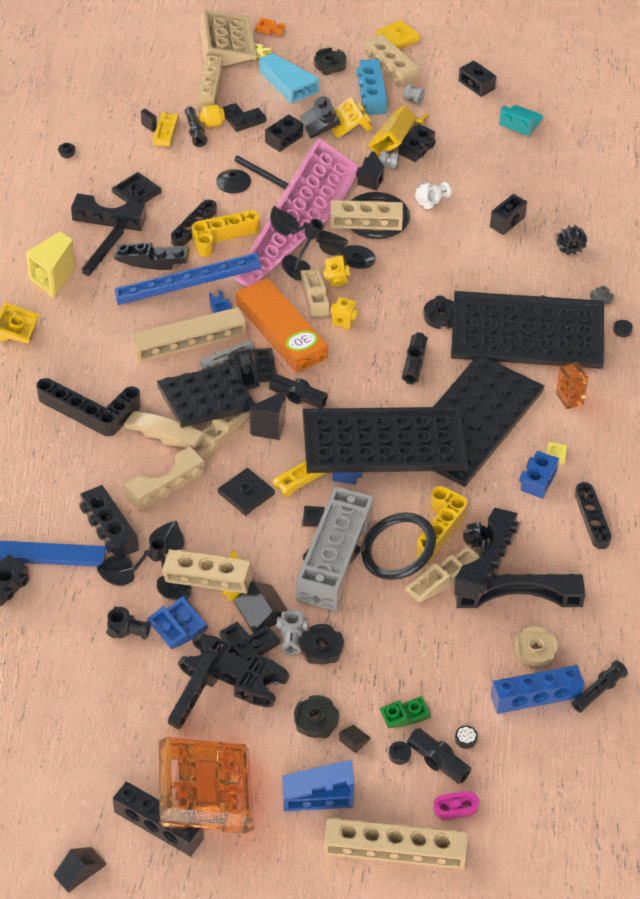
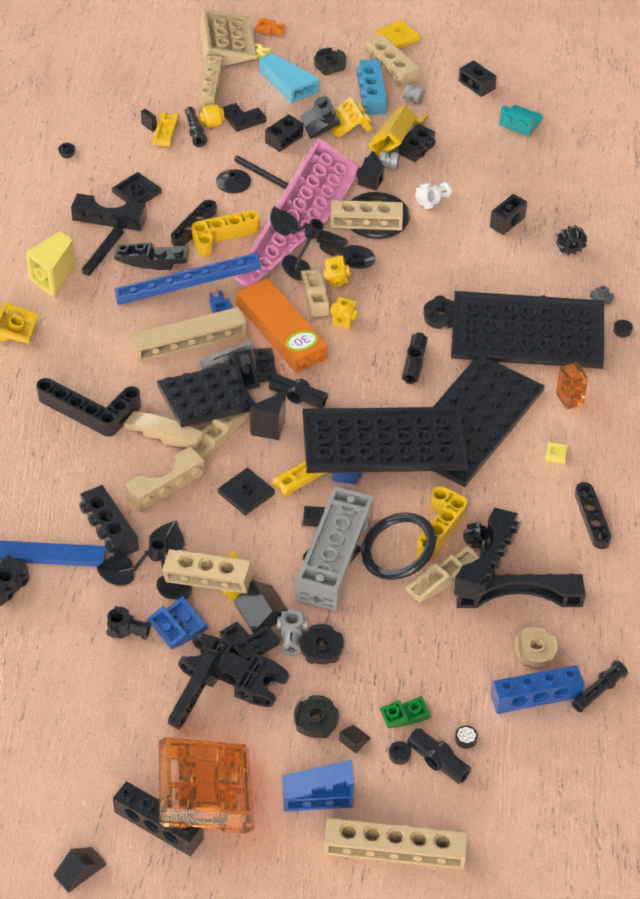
(454, 803): dark pink plate -> none
(539, 474): blue brick -> none

